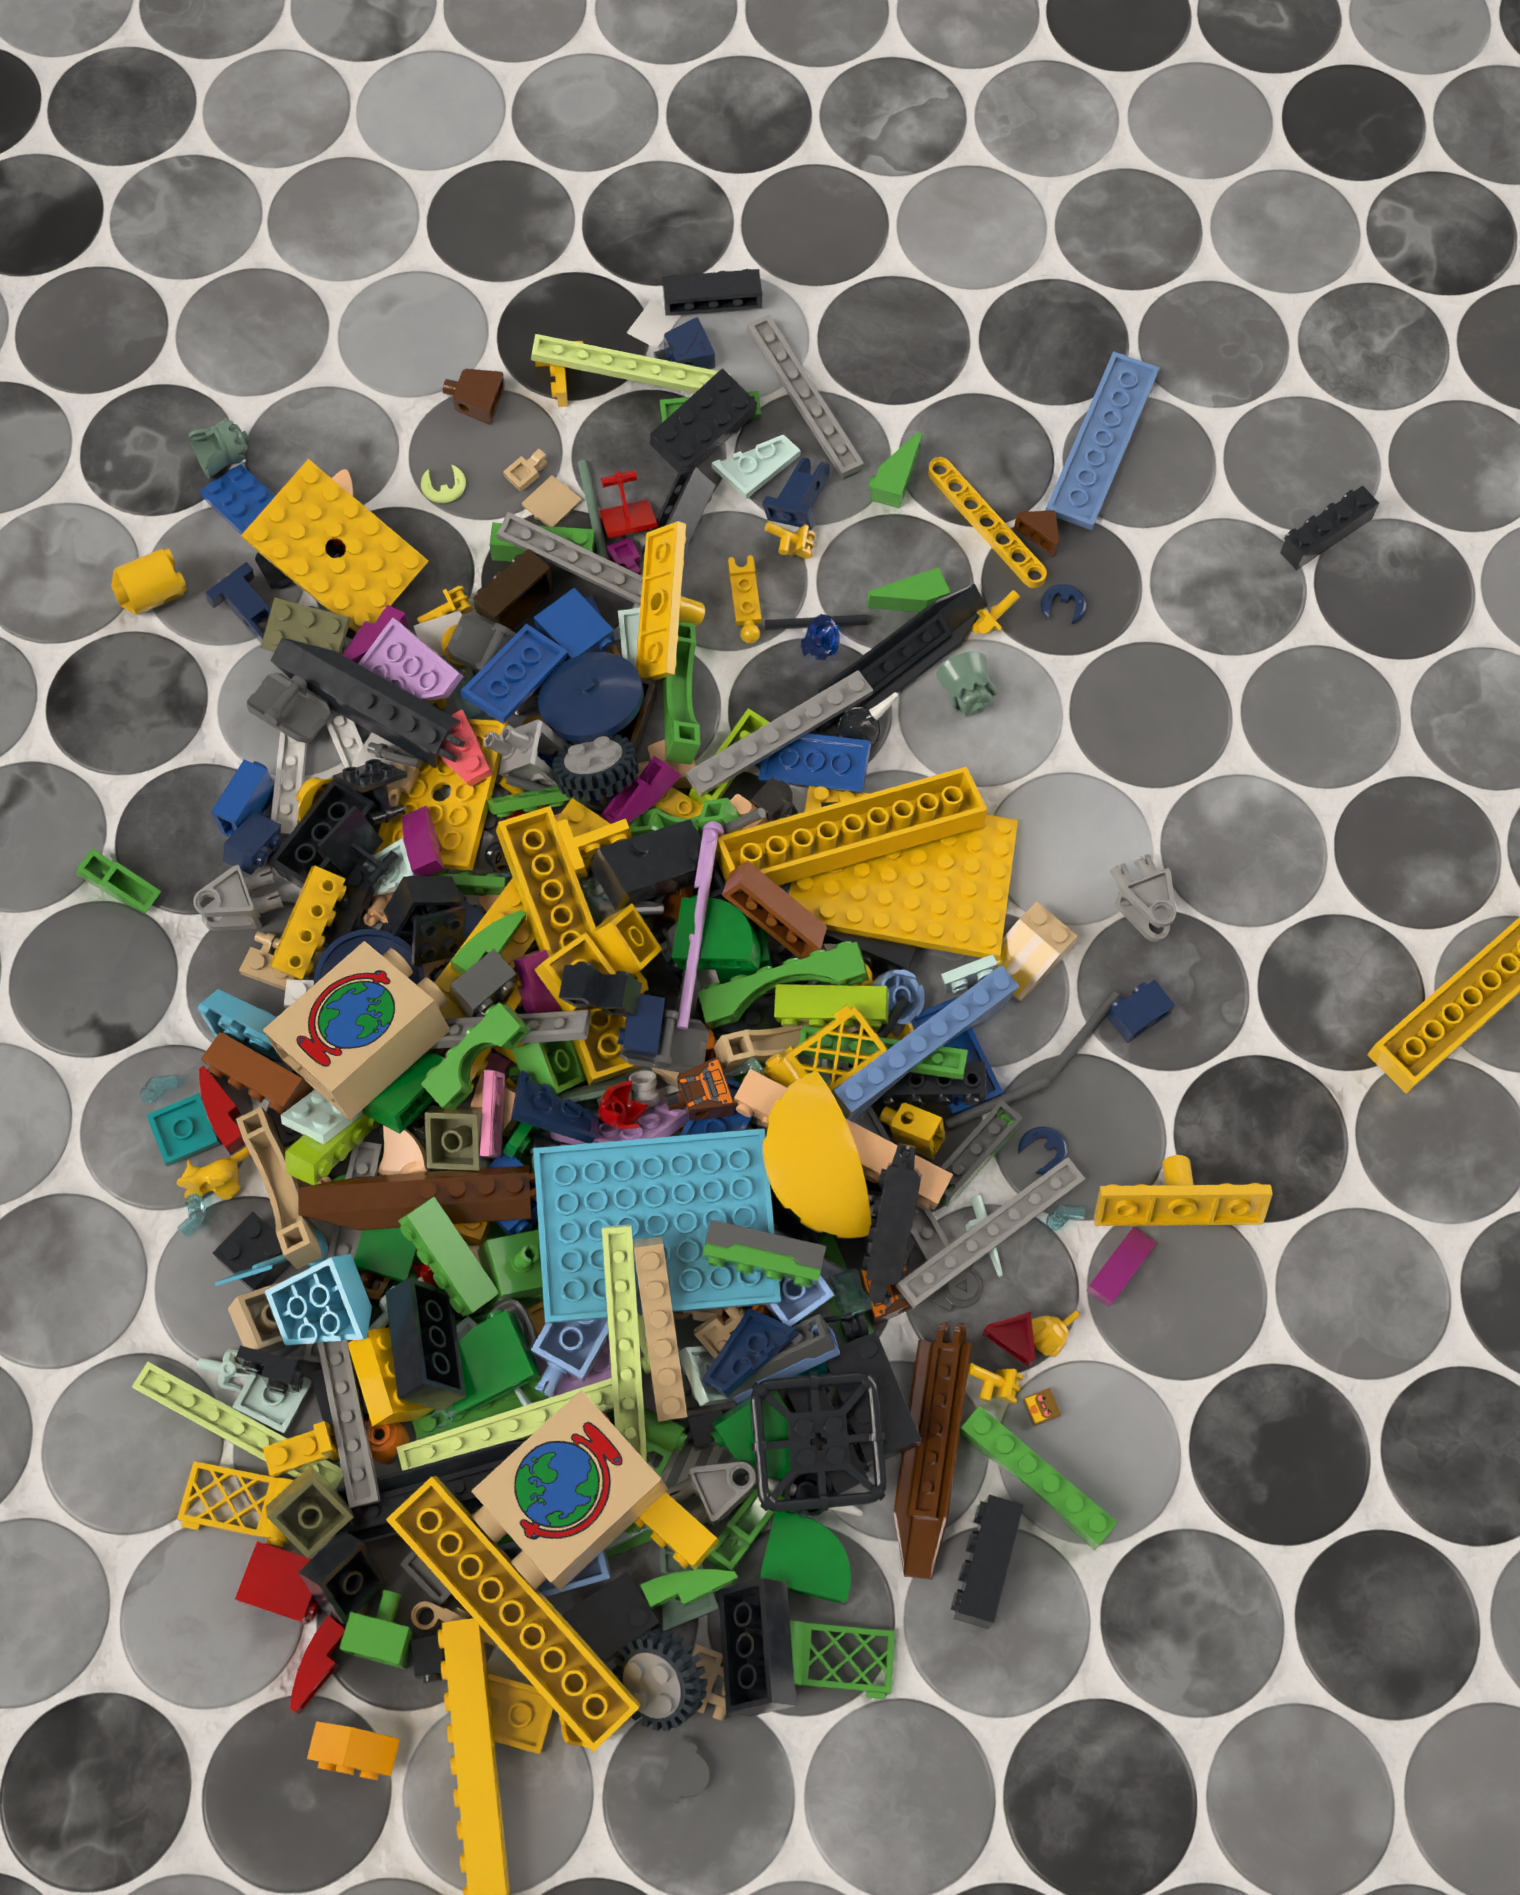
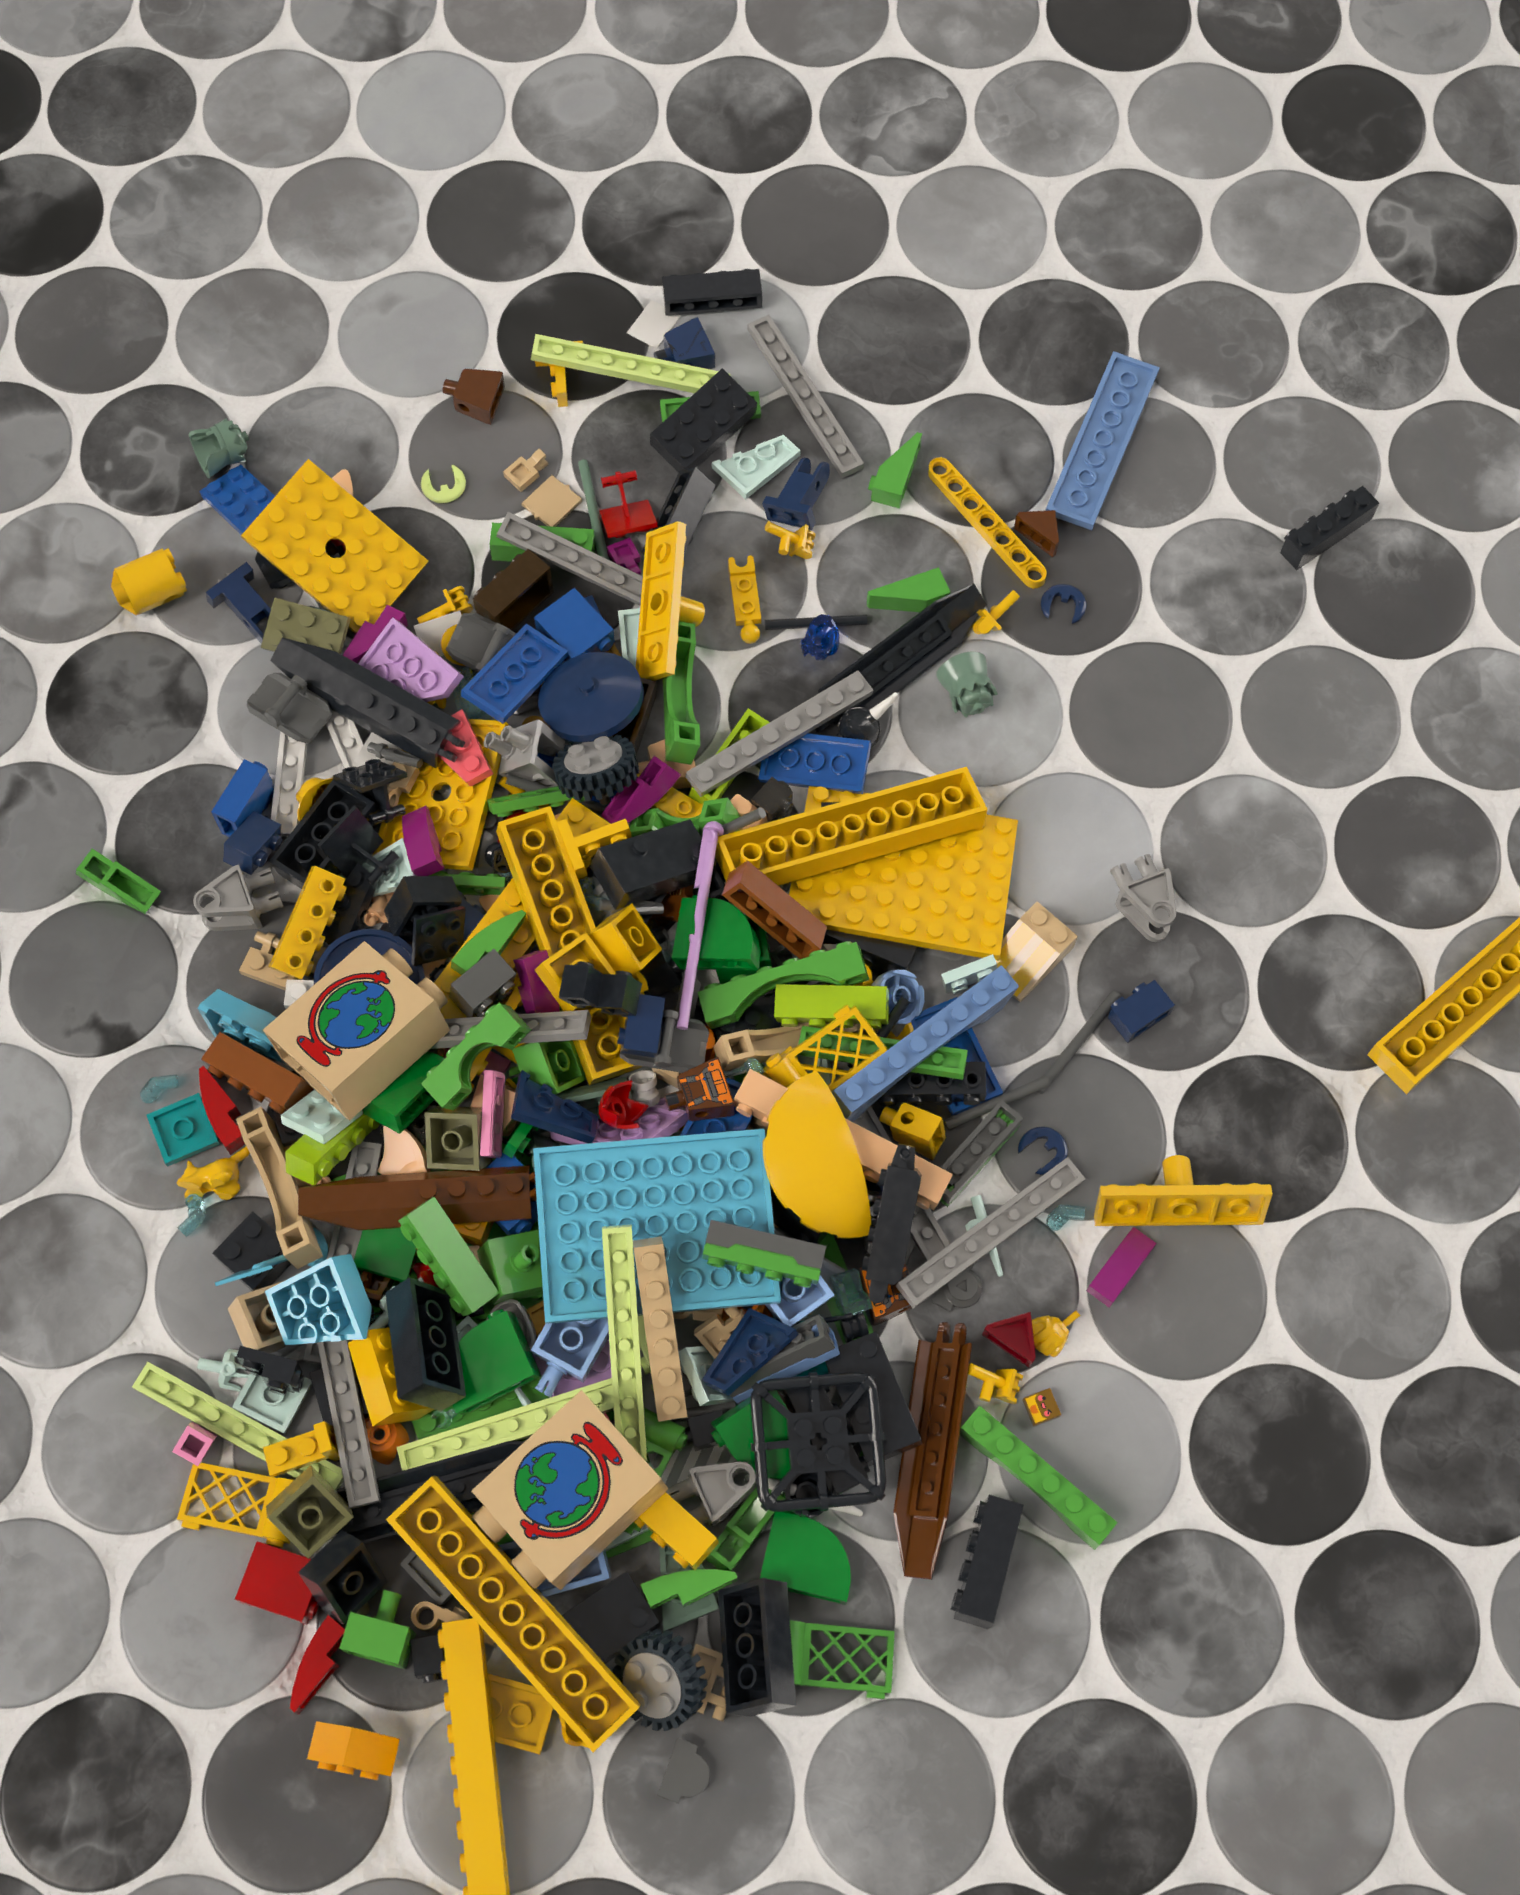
(194, 1443): none -> bright pink brick

